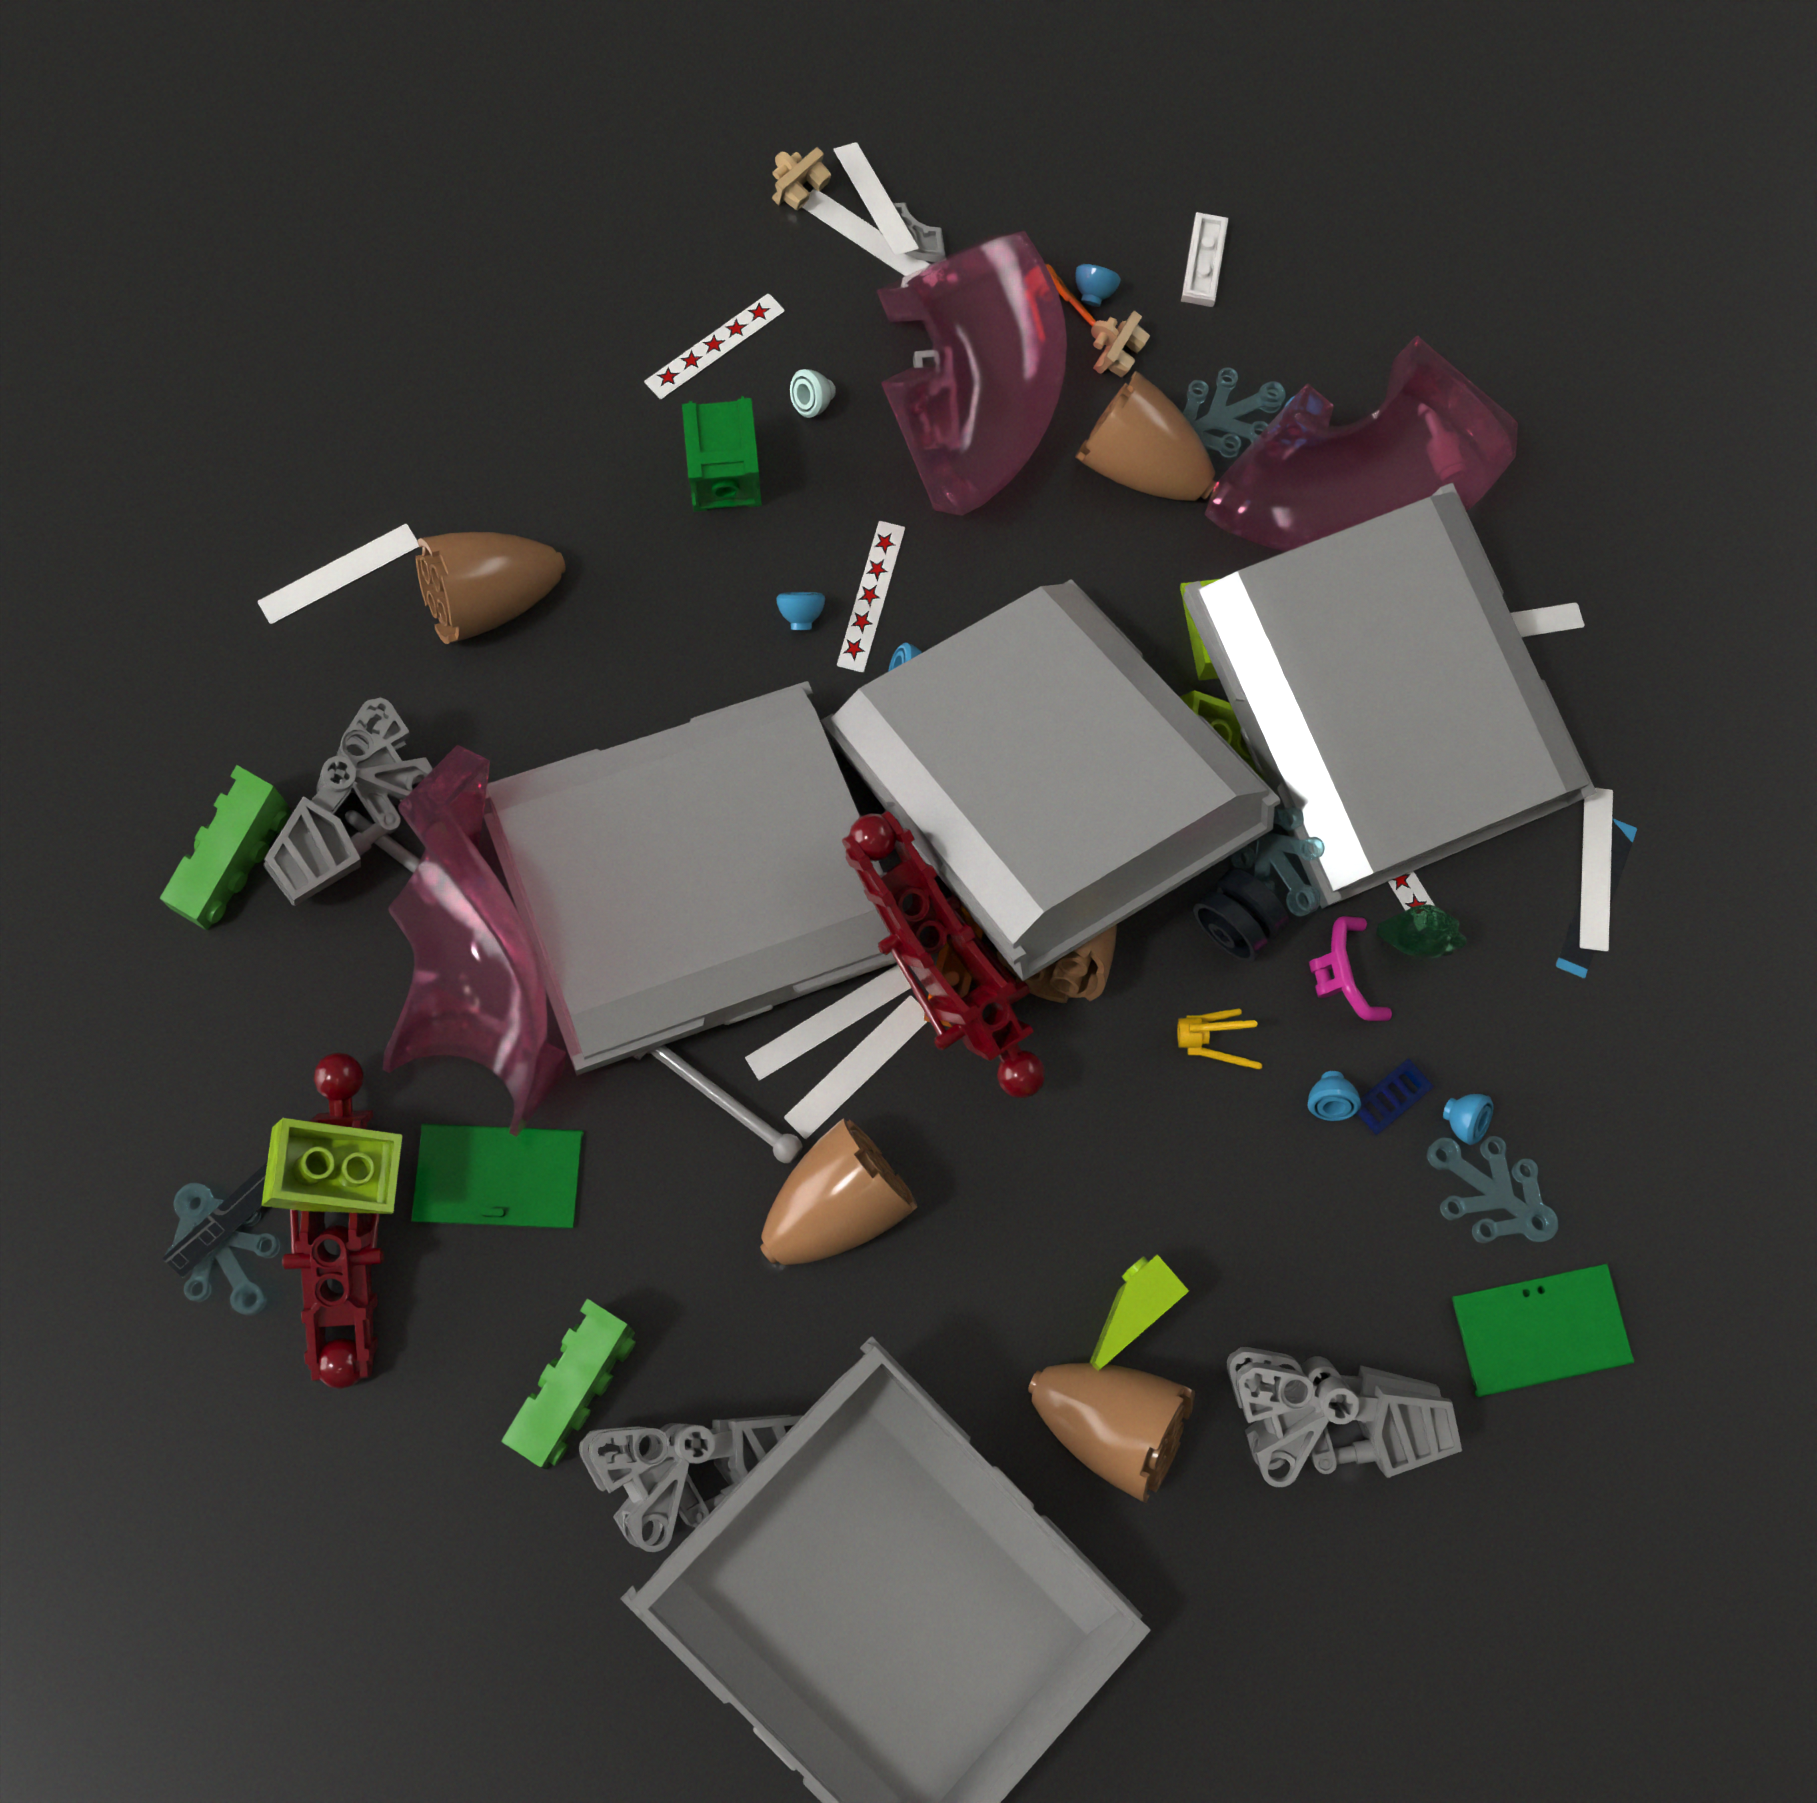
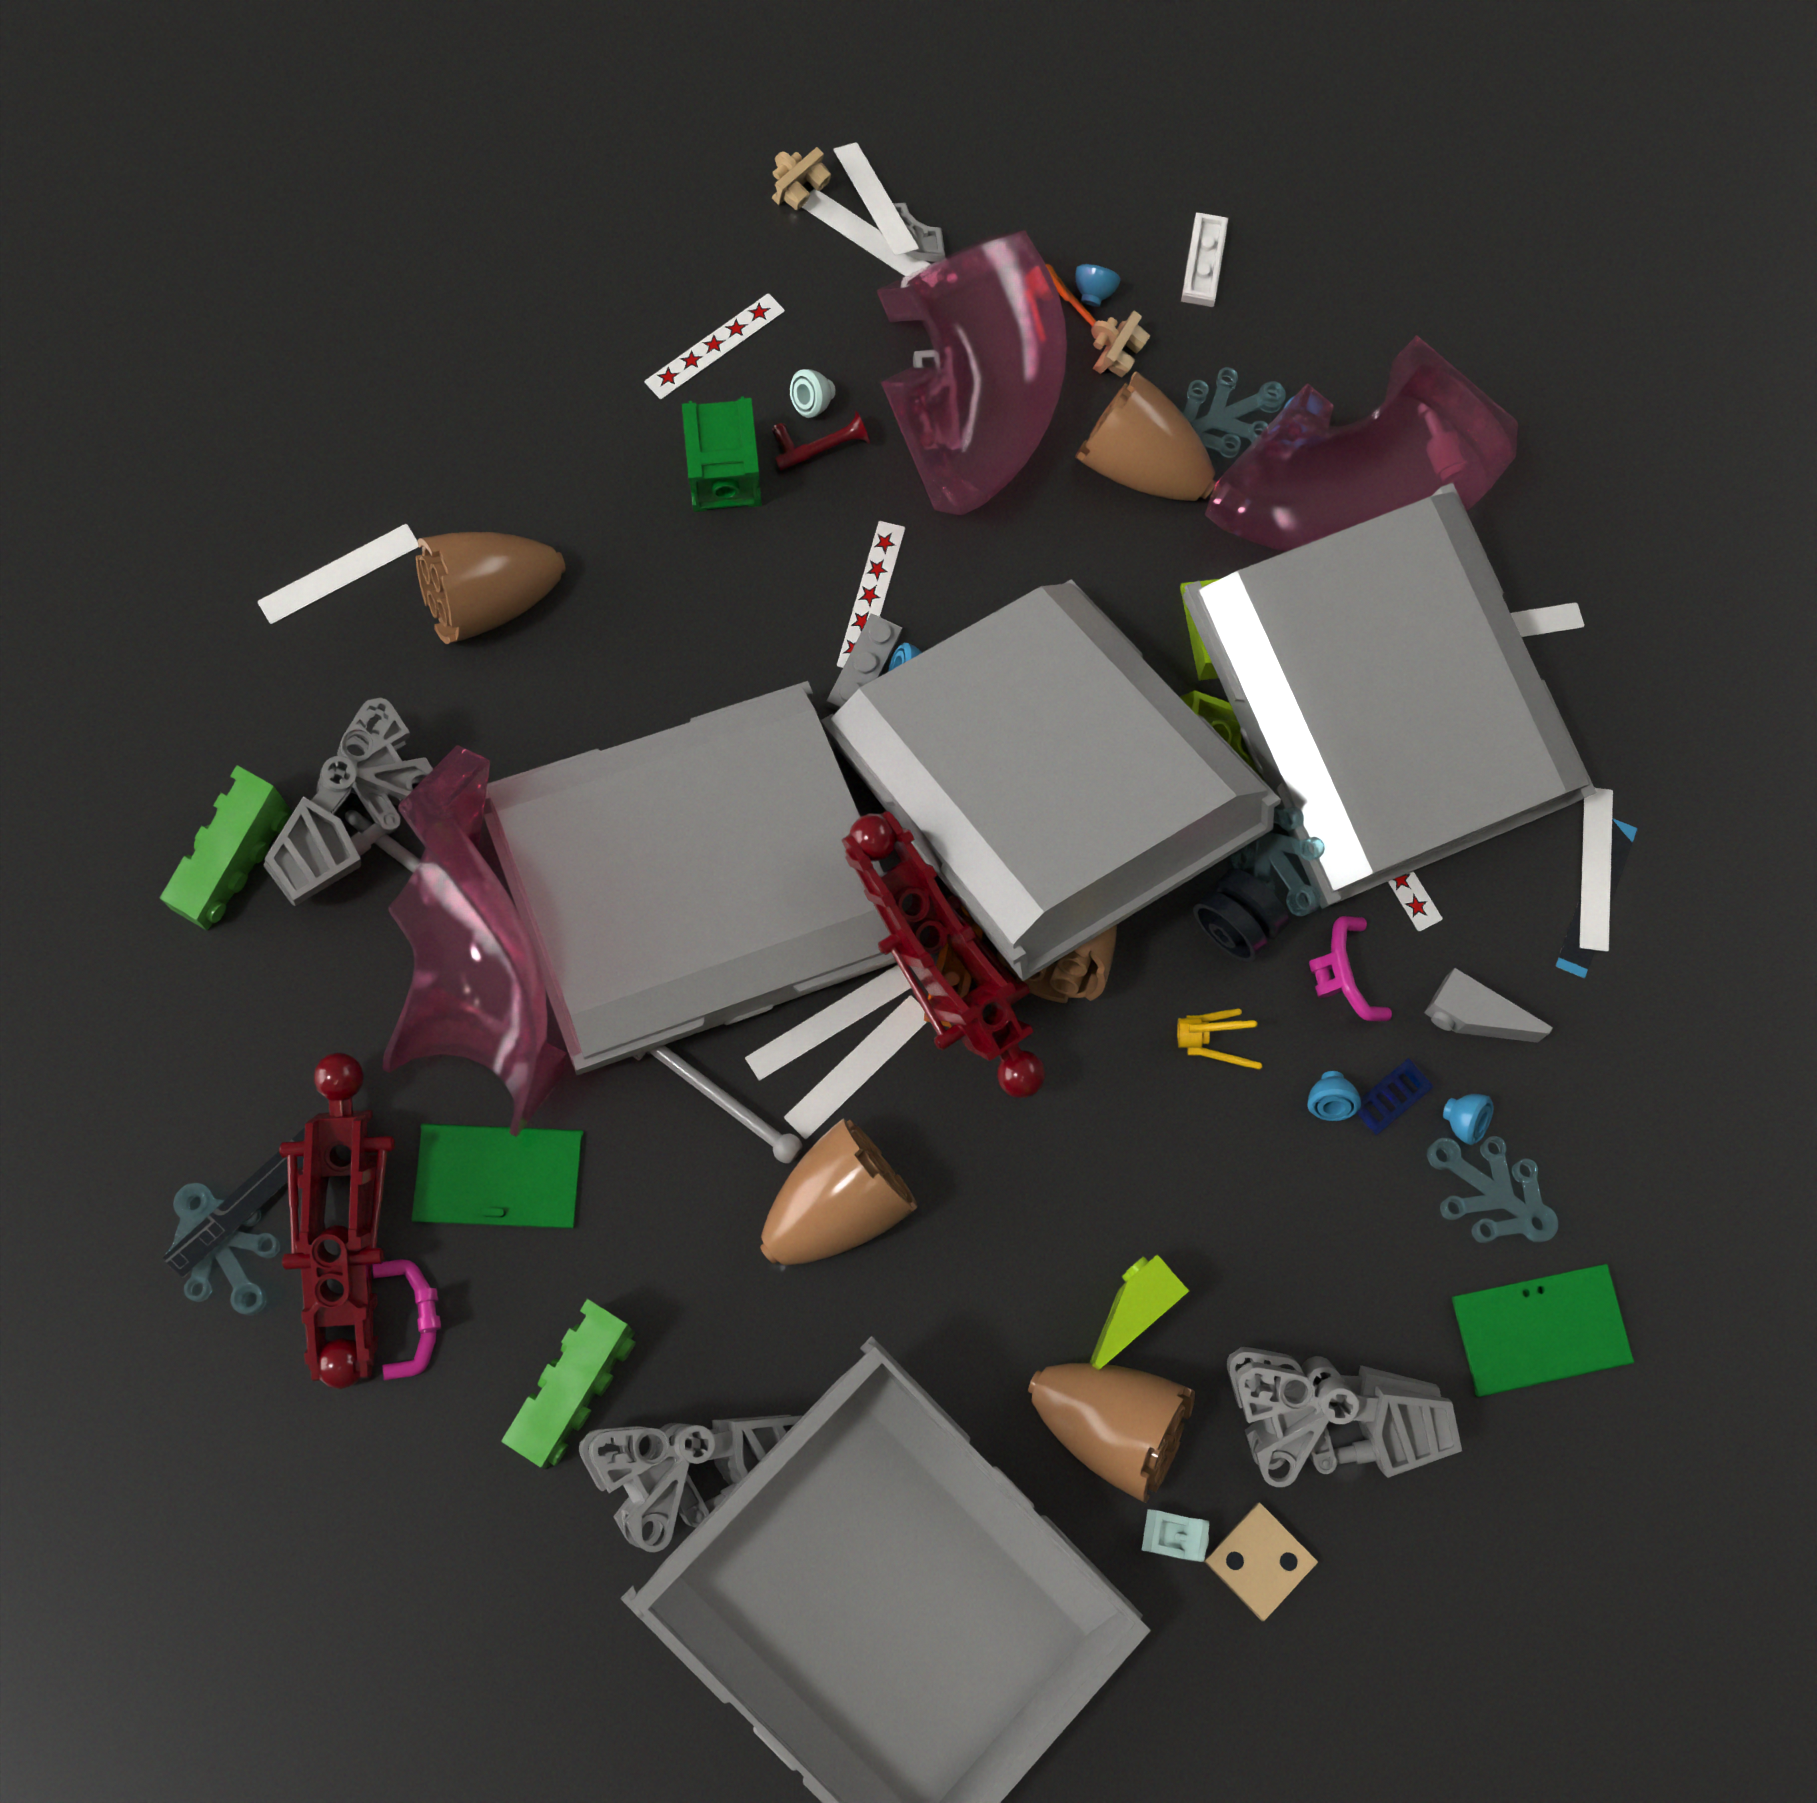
(331, 1168): lime slope -> none
(427, 1322): none -> dark pink piece
(793, 456): none -> dark red piece
(800, 608): dark azure brick -> none
(865, 659): none -> light grey plate
(1175, 1536): none -> light aqua bracket
(1260, 1561): none -> tan tile
(1422, 932): clear green hat -> none
(1476, 1010): none -> light grey slope

